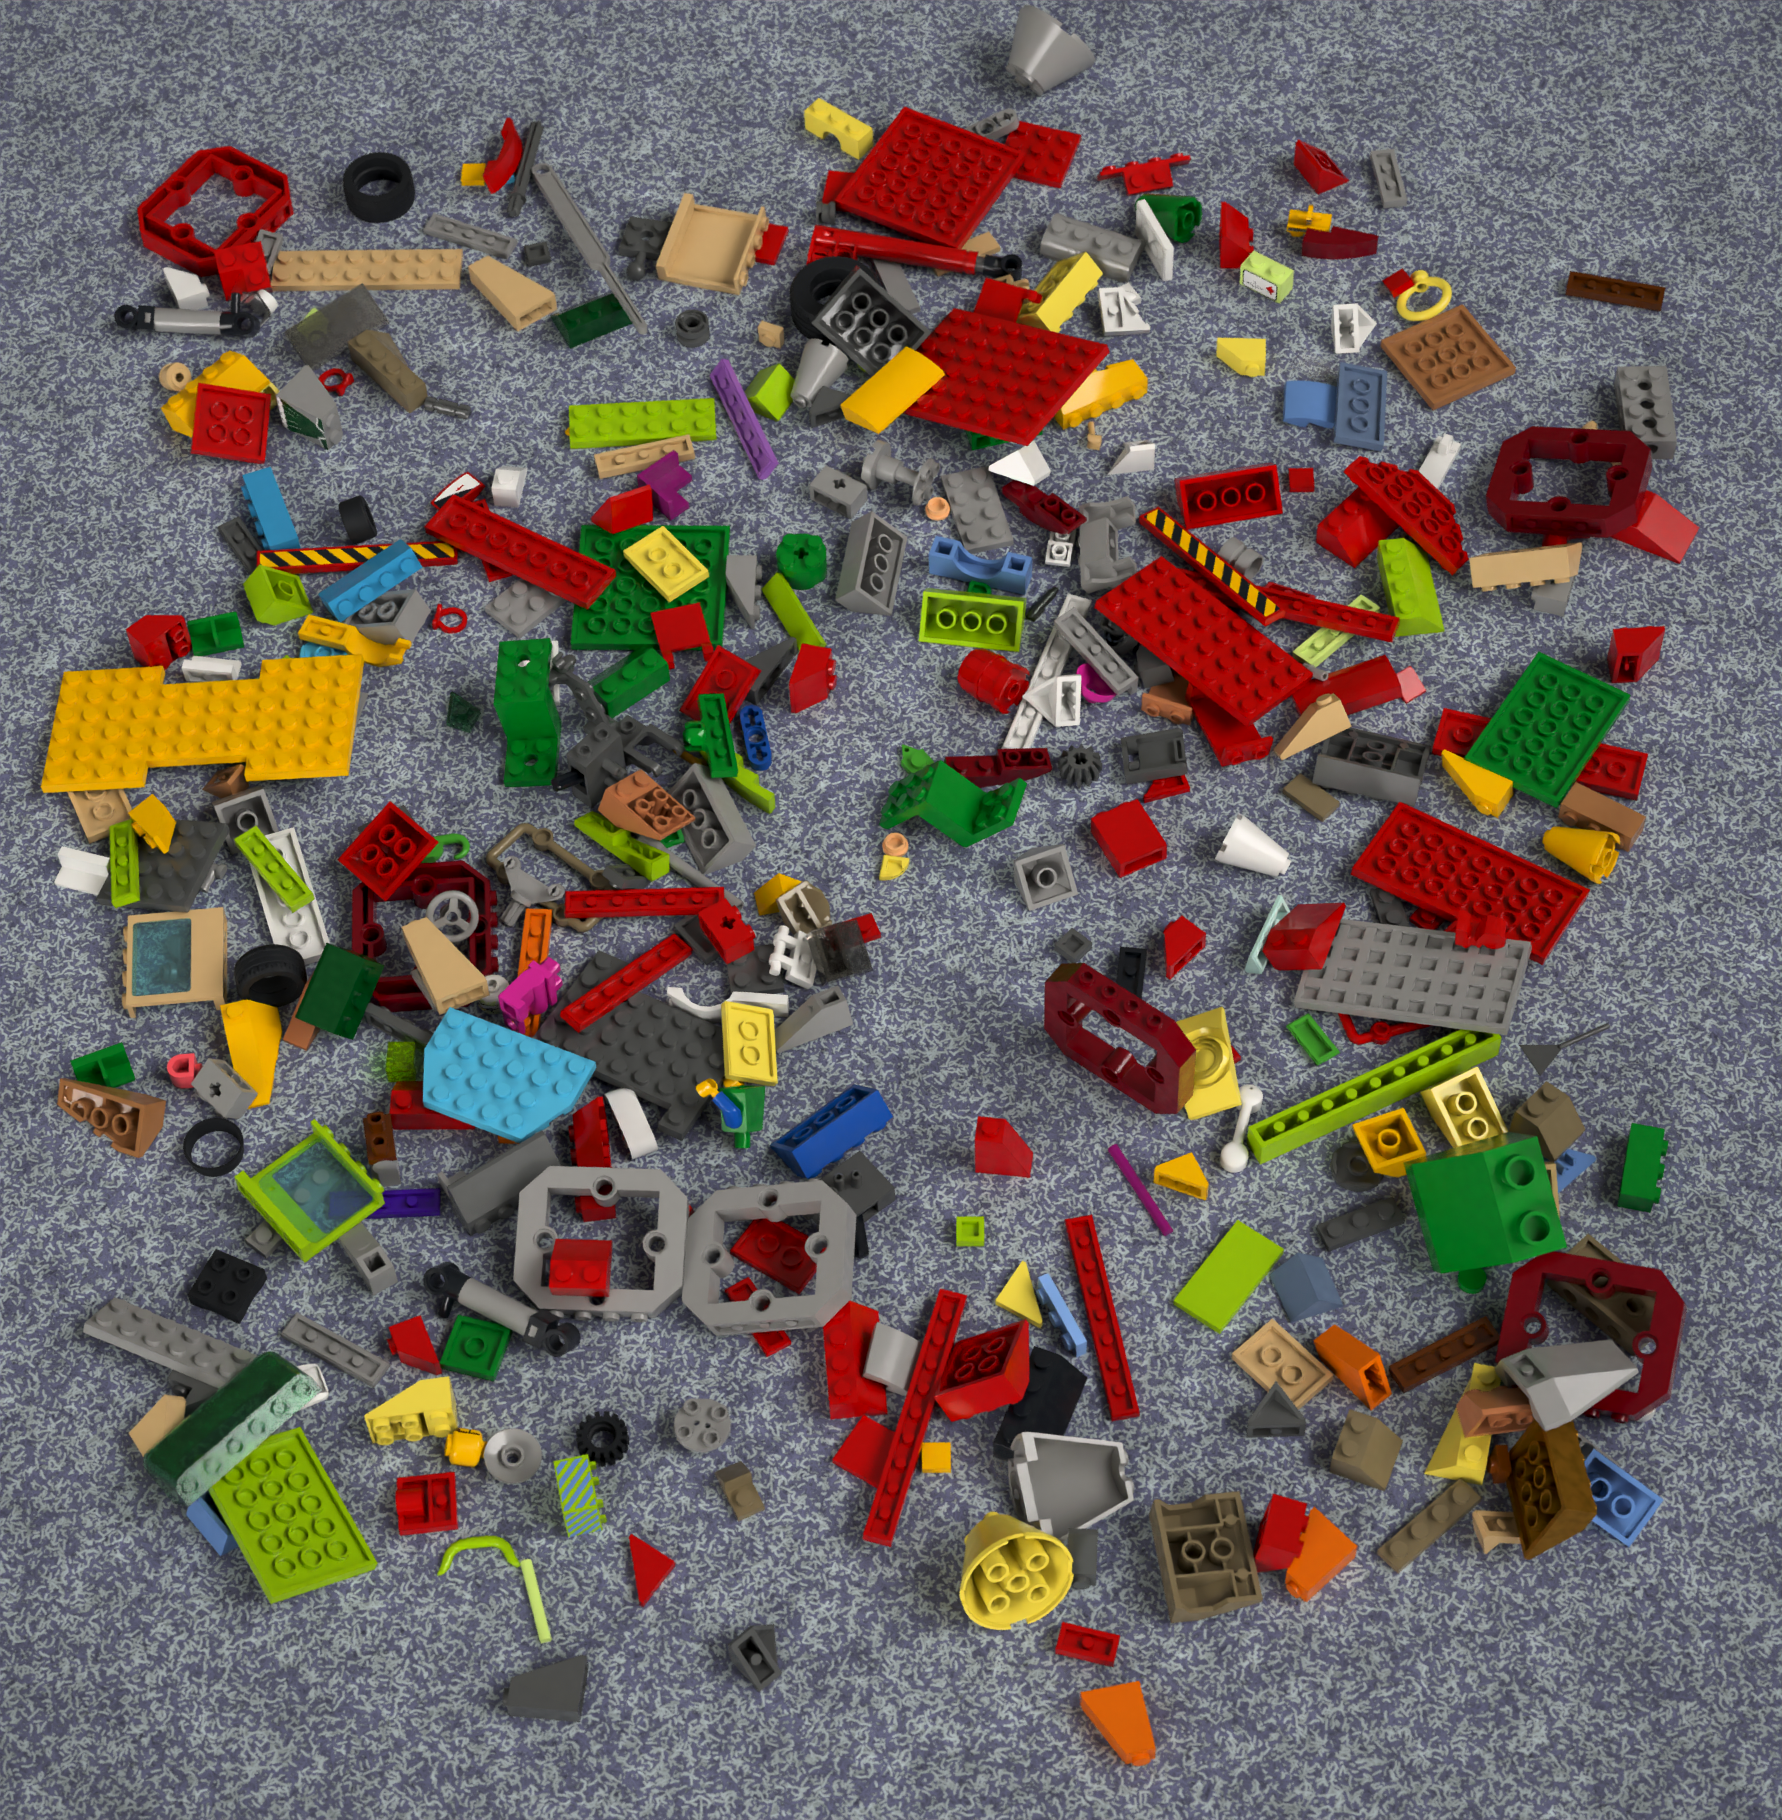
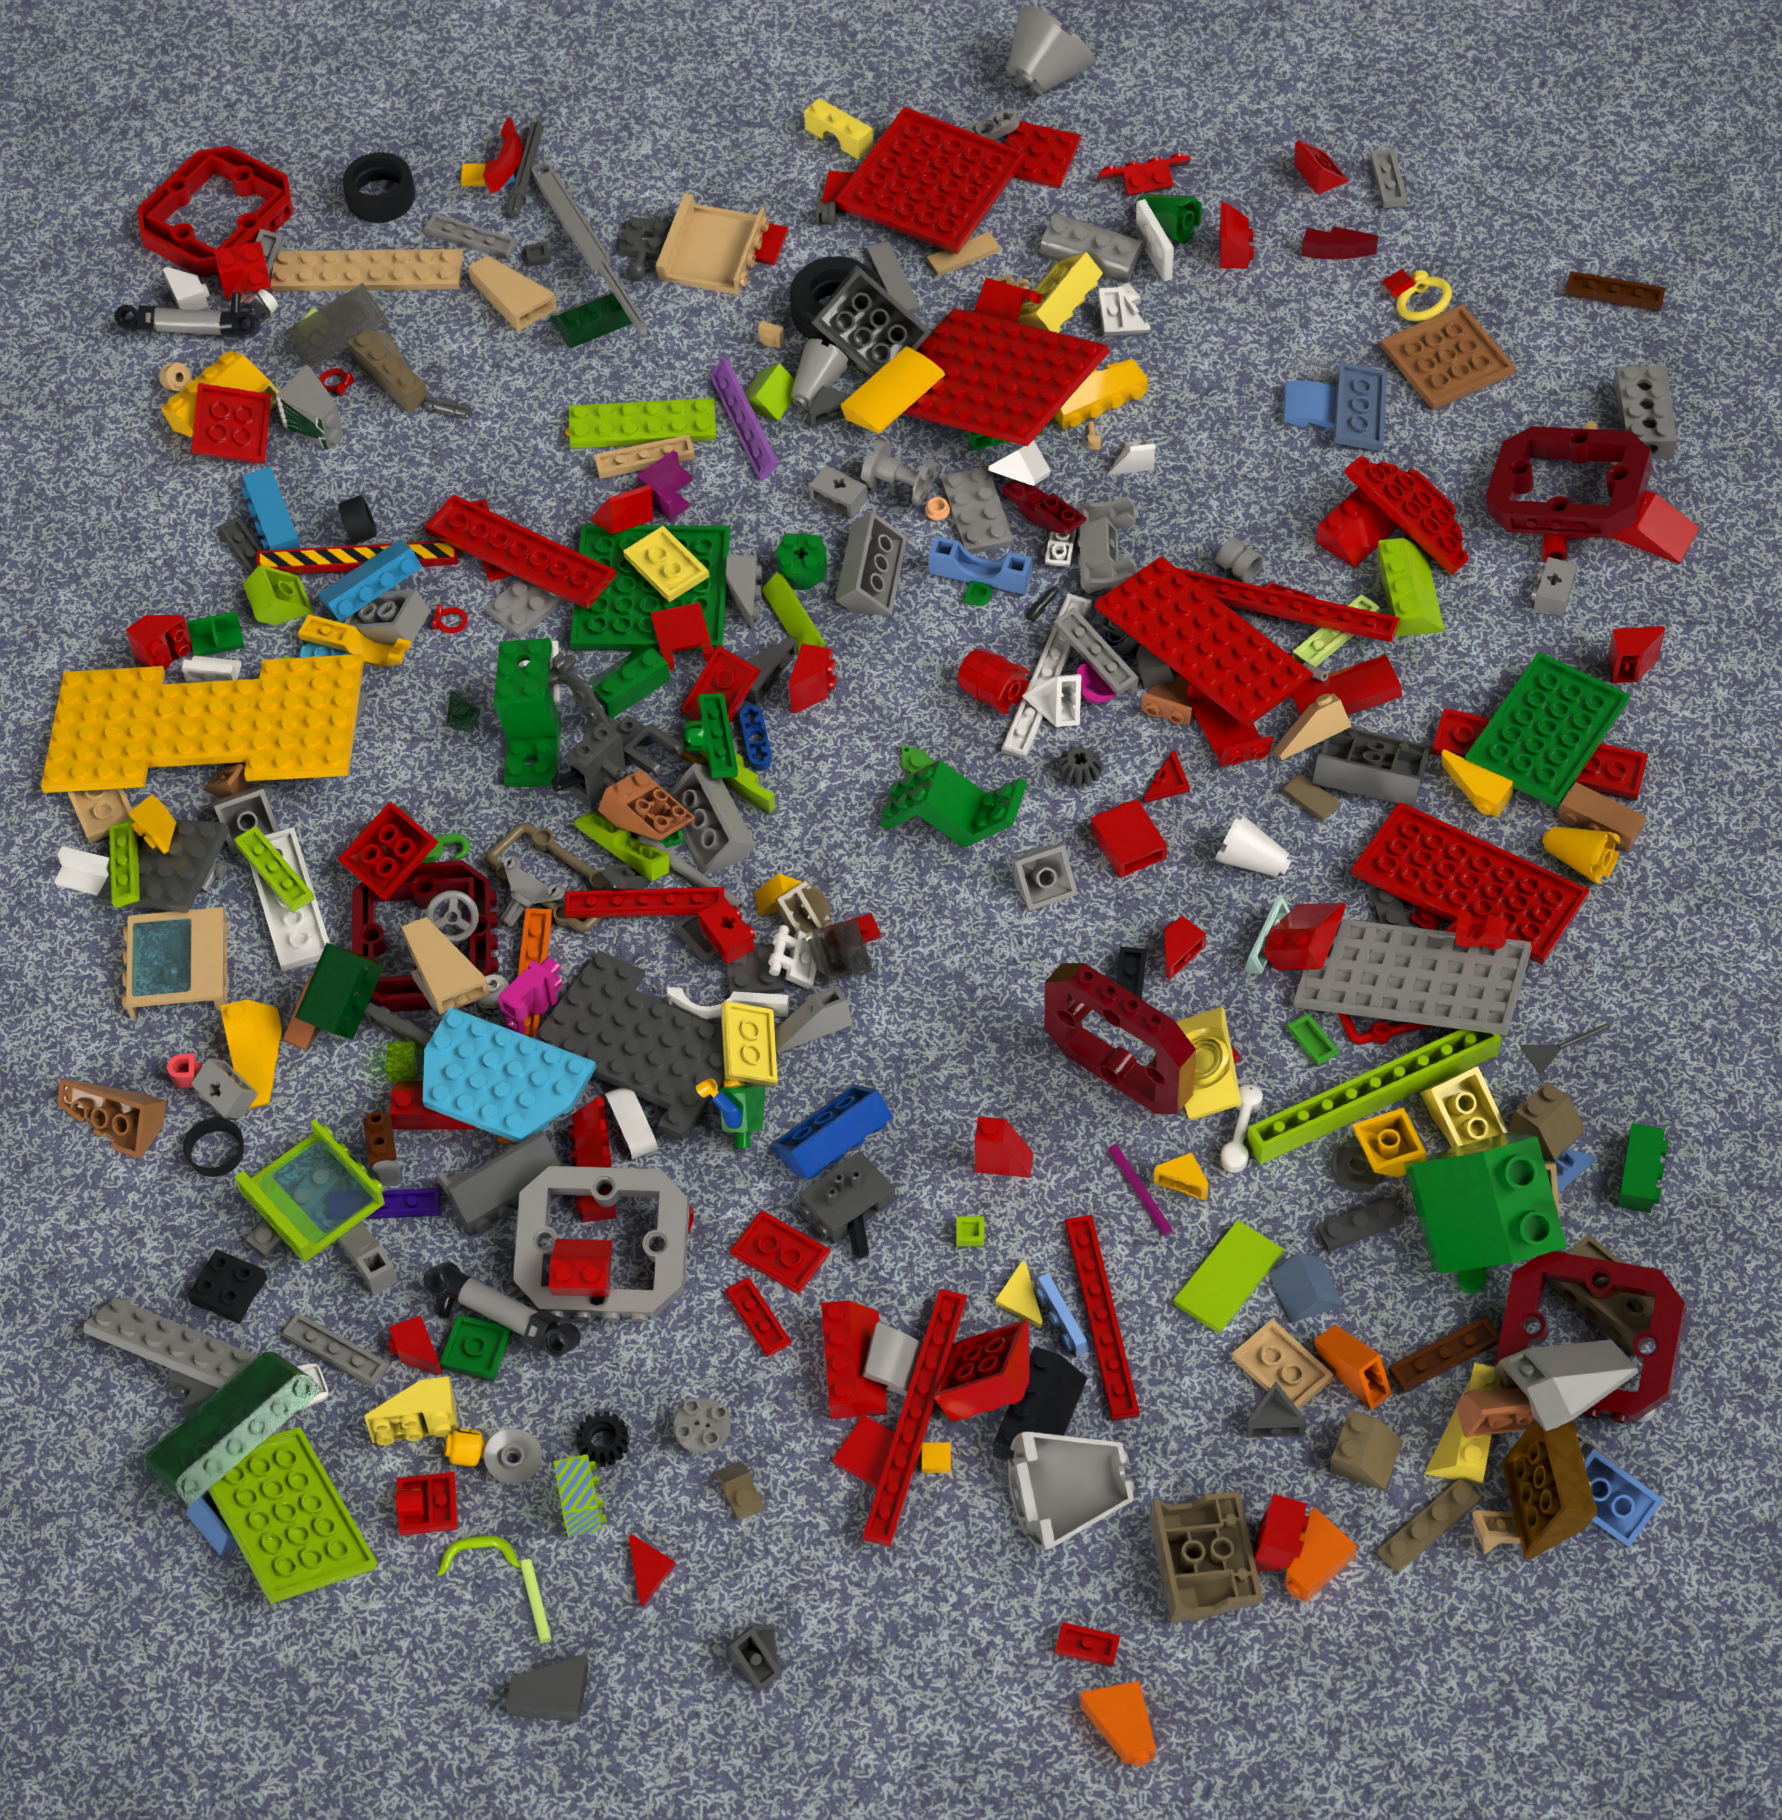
(104, 1067): green panel -> none
(158, 1422): tan slope -> none
(270, 961): black tyre -> none
(464, 486): slope -> none
(508, 486): white slope -> none
(626, 983): red tile -> none
(692, 328): dark grey wheel -> none
(705, 1245): light grey panel -> none
(851, 244): red piece -> none
(893, 866): light yellow tile -> none
(895, 845): light nougat plate -> none
(972, 619): lime slope -> none
(1003, 766): dark red slope -> none
(1012, 1572): light yellow cone -> none
(1073, 946): dark grey plate -> none
(1083, 1549): dark grey slope -> none
(1160, 756): dark grey container -> none
(1212, 566): tile -> none
(1229, 495): red slope -> none
(1243, 355): light yellow slope -> none
(1266, 277): yellowish green brick -> none
(1301, 220): yellow hips -> none
(1301, 479): red tile -> none
(1350, 327): white slope -> none
(1410, 684): slope -> none
(1439, 459): white hinge -> none
(1499, 1464): dark orange plate -> none
(1525, 565): tan slope -> none

